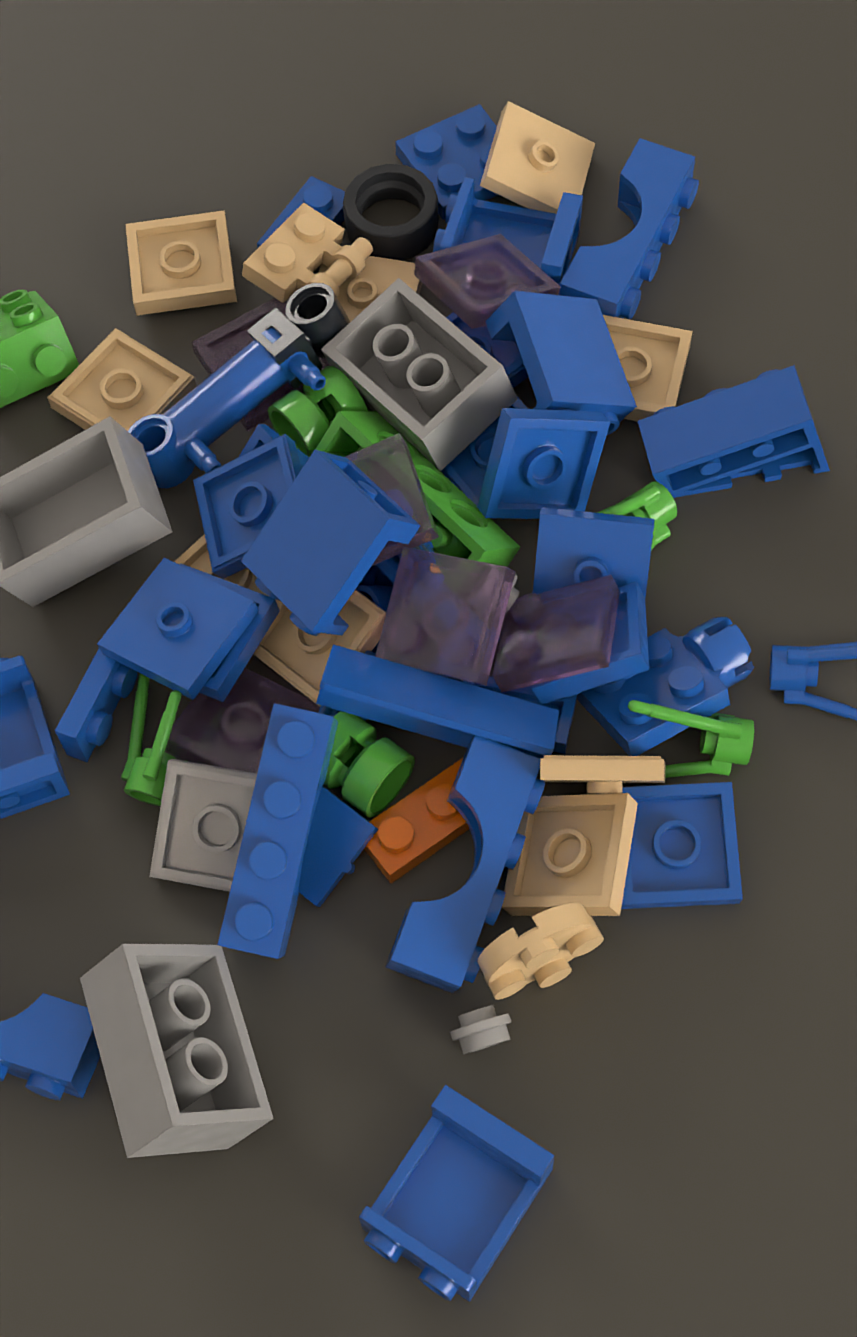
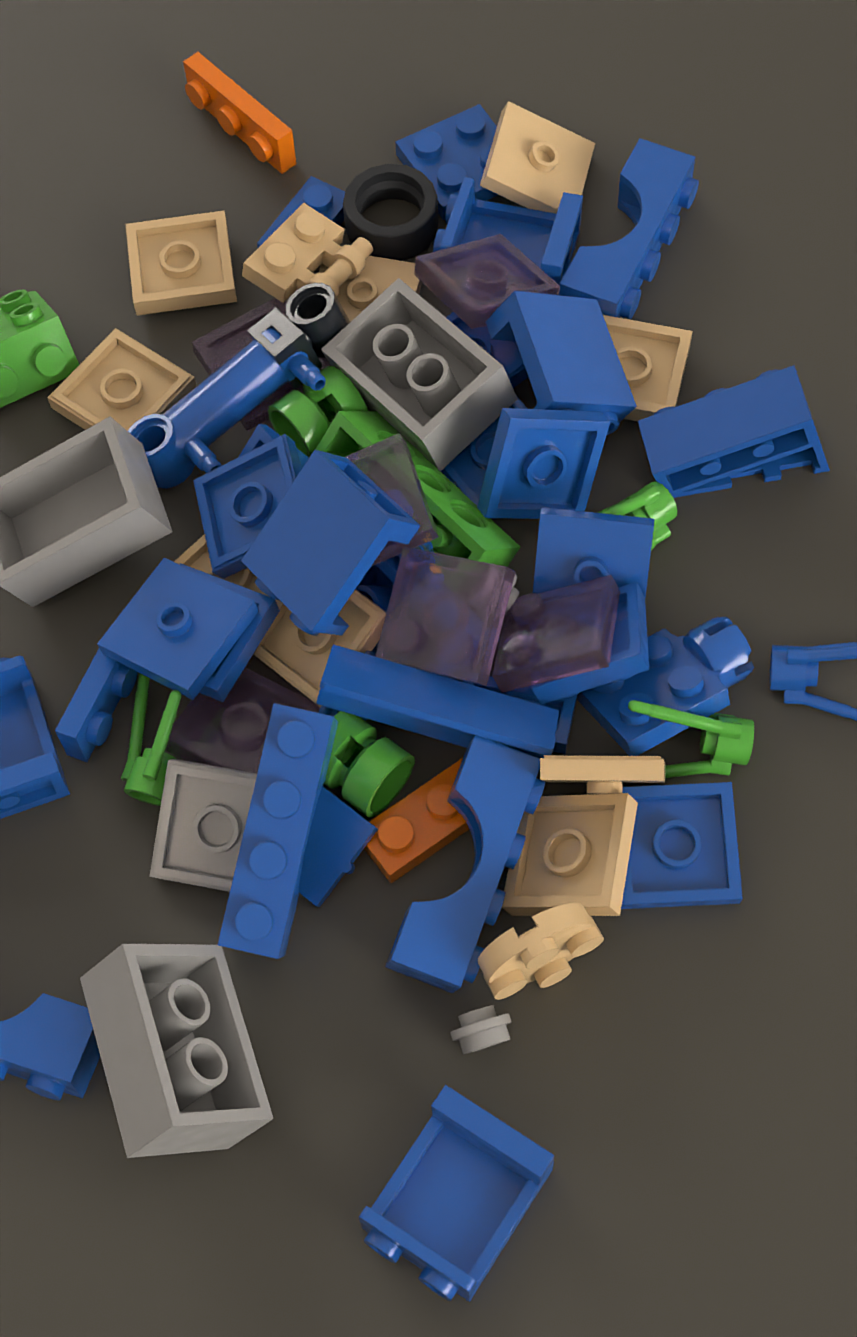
(239, 113): none -> orange plate

